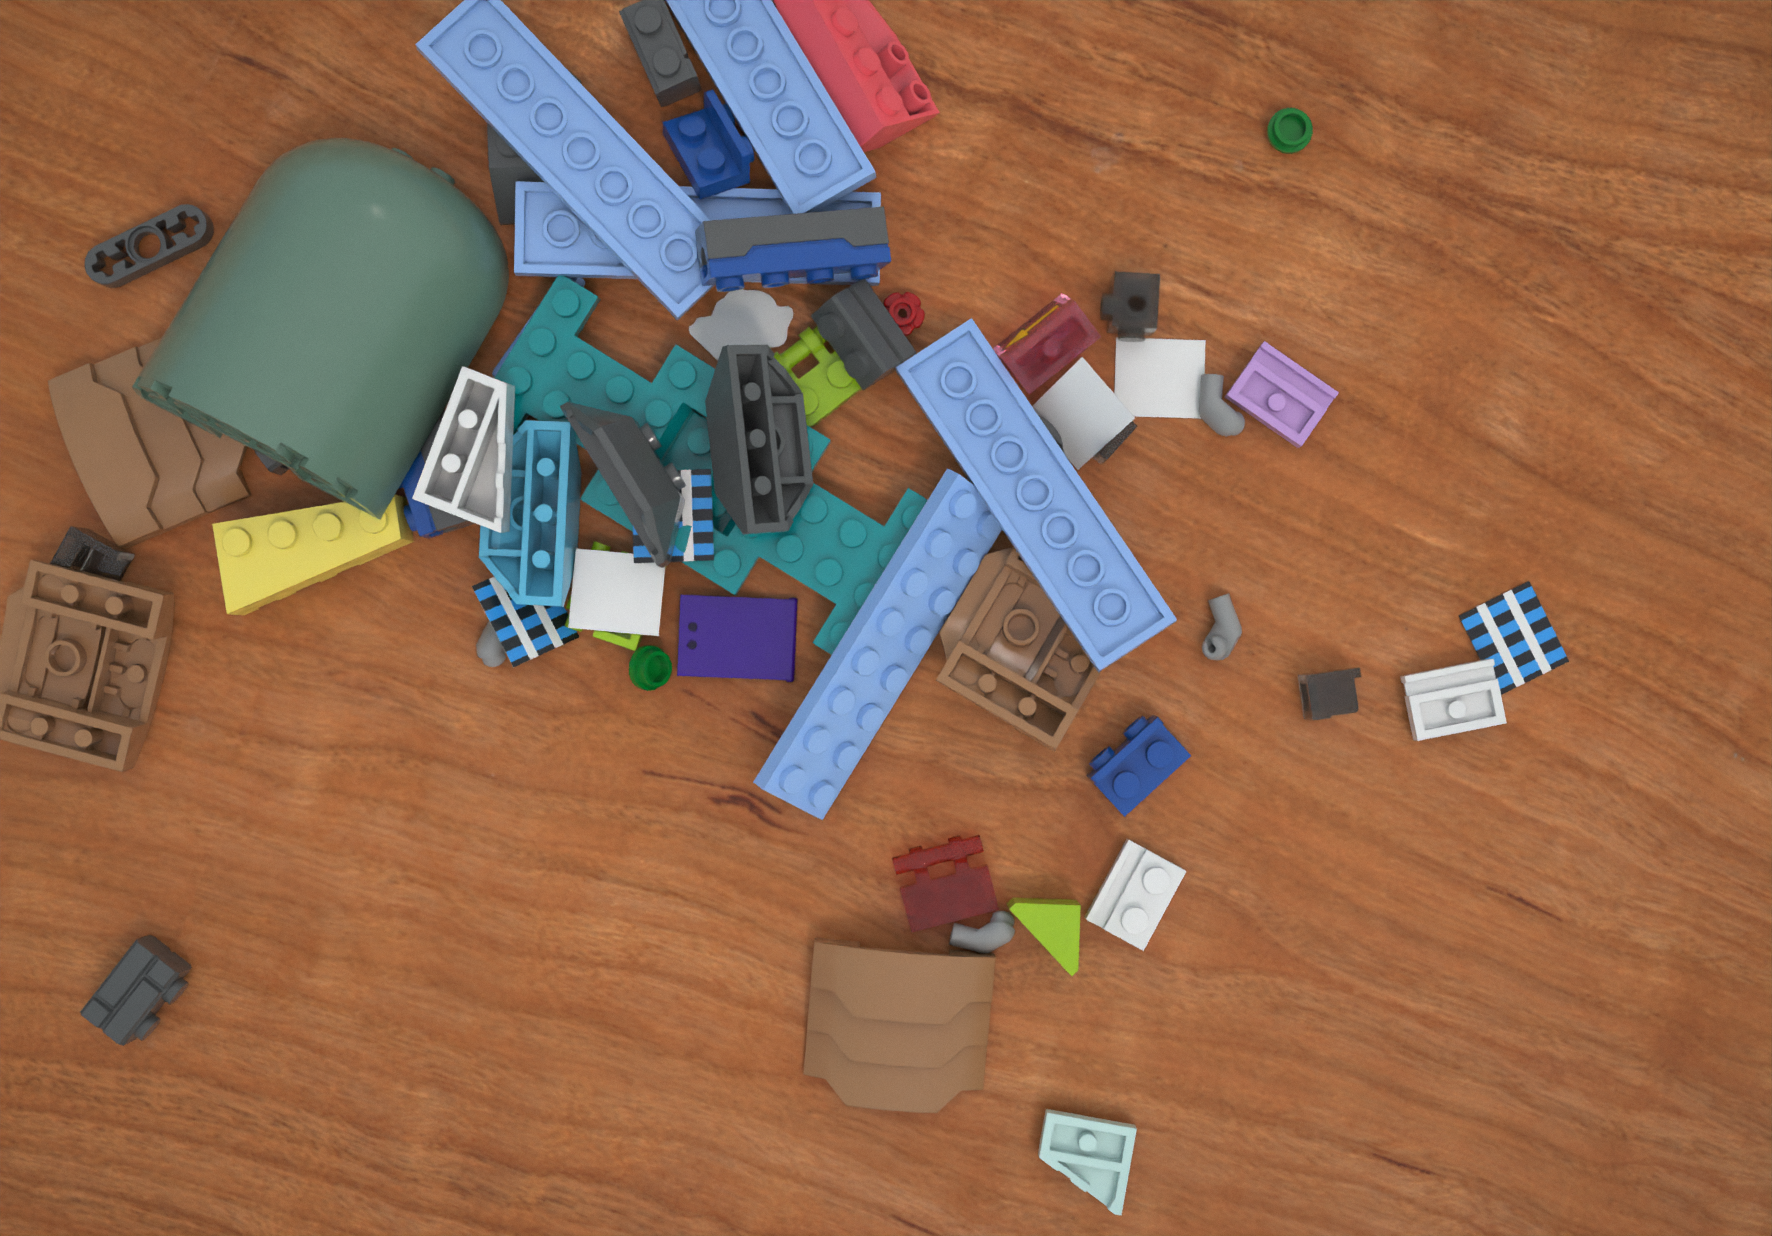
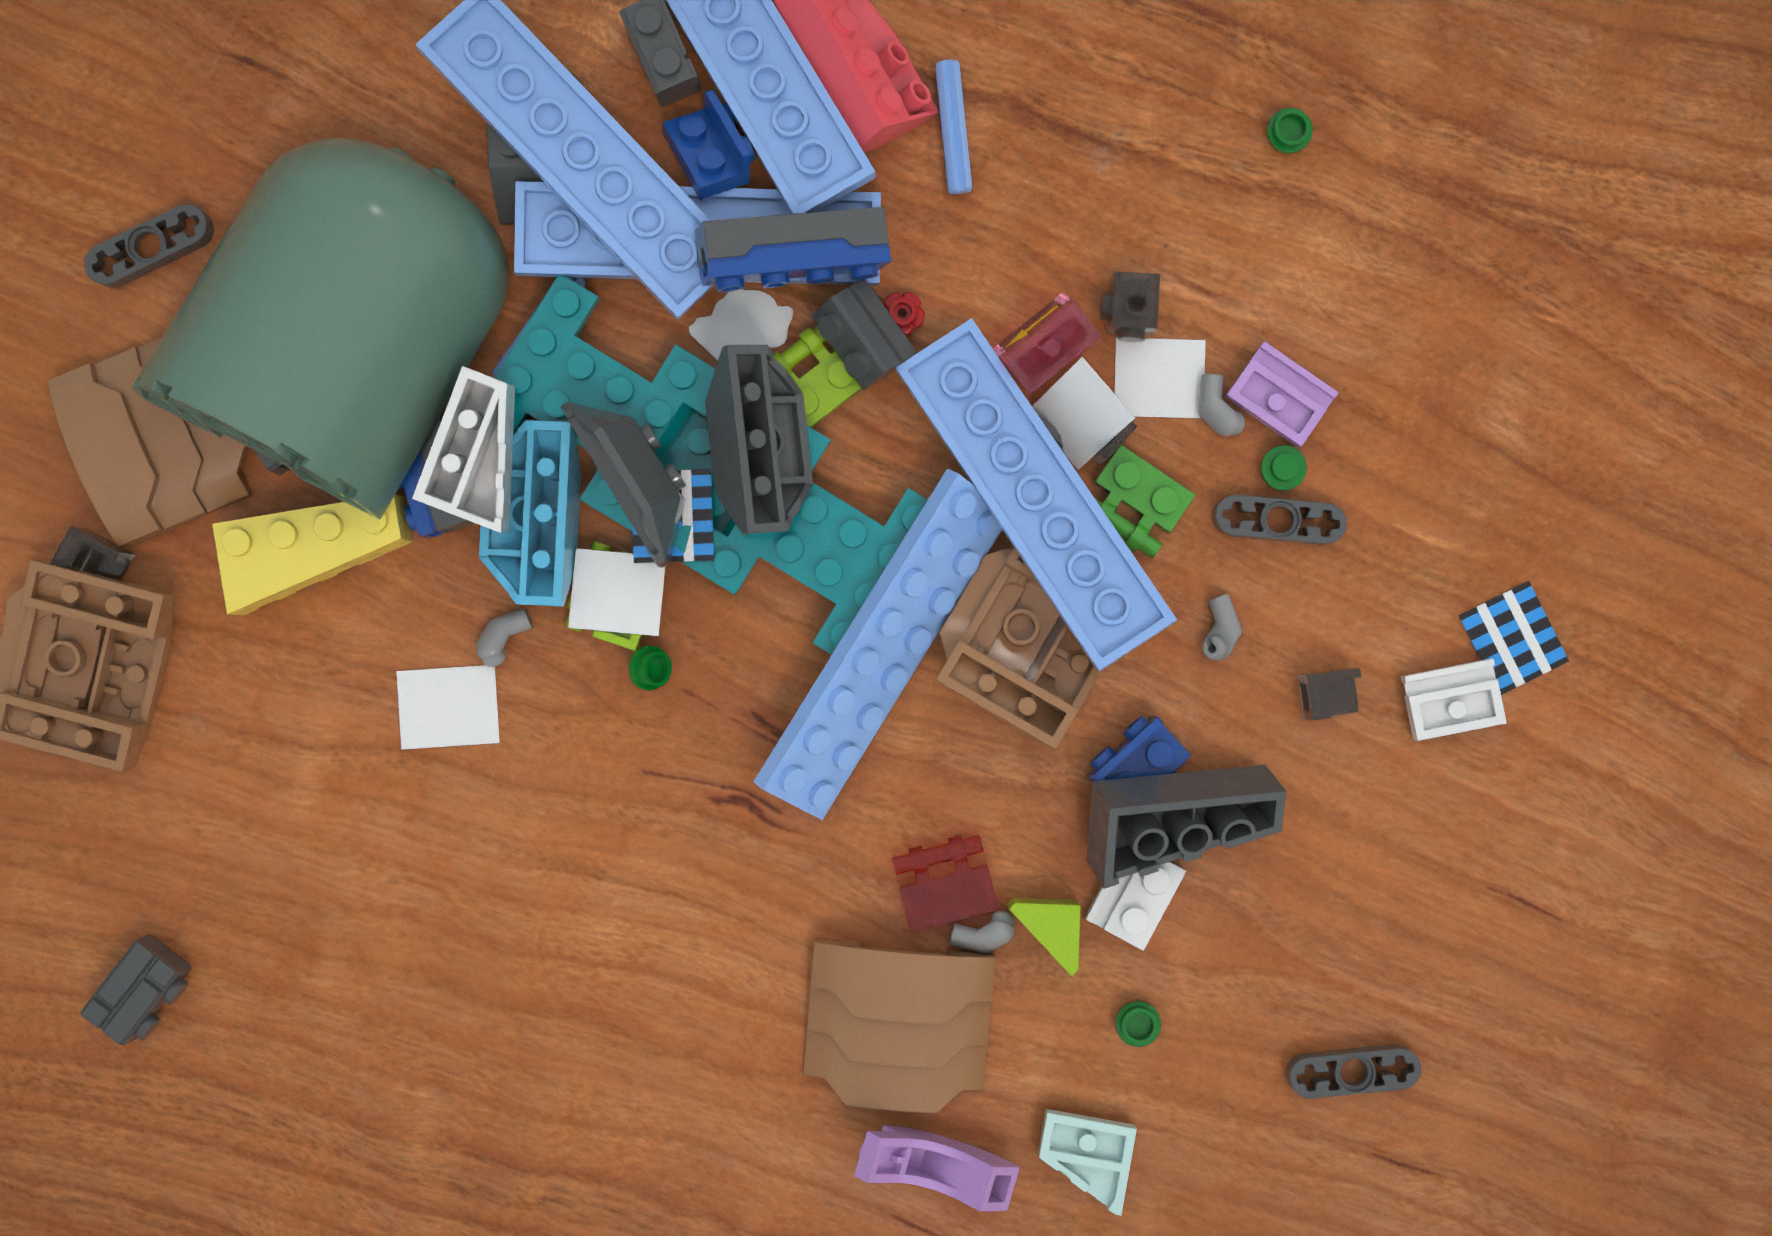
(447, 707): none -> white sticker
(523, 629): sticker -> none
(737, 637): dark purple container -> none
(937, 1164): none -> lavender arch
(953, 126): none -> light blue axle
(1138, 1023): none -> green plate
(1145, 491): none -> bright green plate
(1178, 816): none -> dark grey wedge
(1283, 468): none -> green plate
(1314, 510): none -> dark grey beam
(1384, 1055): none -> dark grey beam

